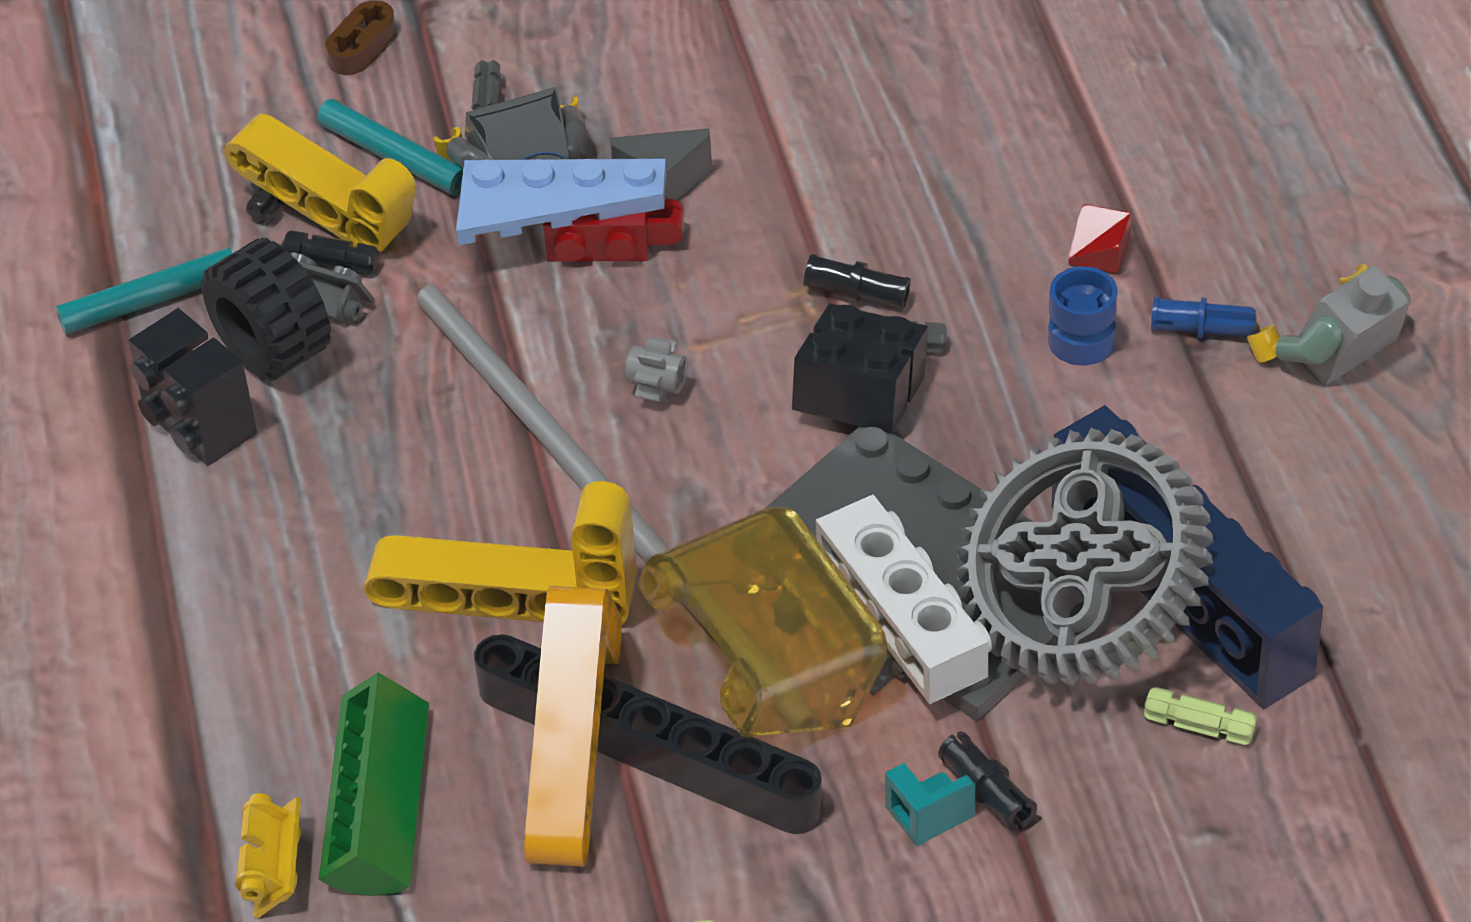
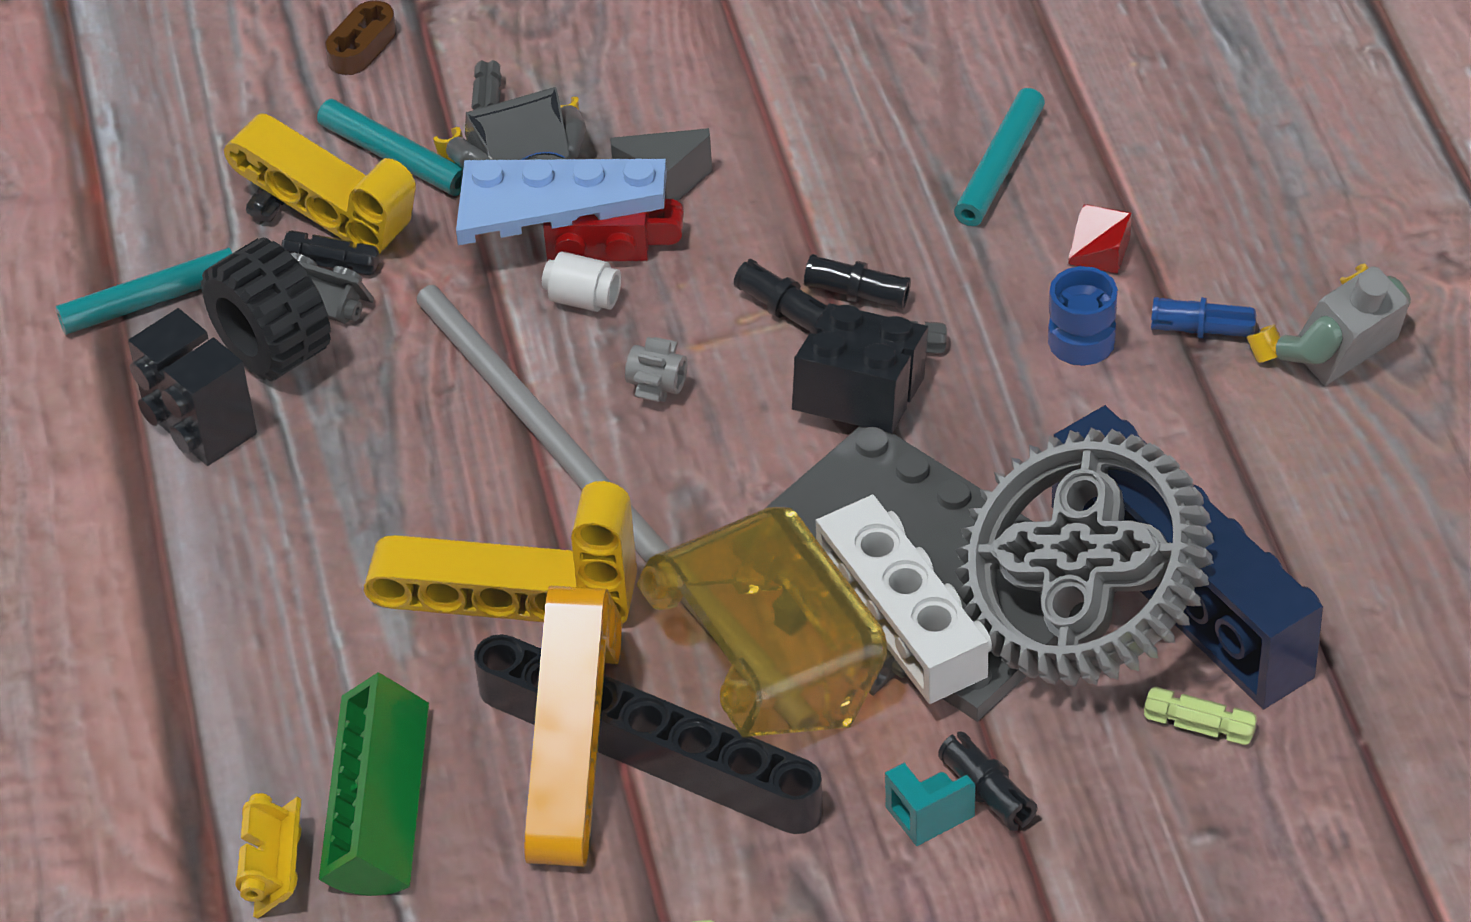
(581, 282): none -> white brick
(780, 295): none -> black pin
(999, 157): none -> teal piece

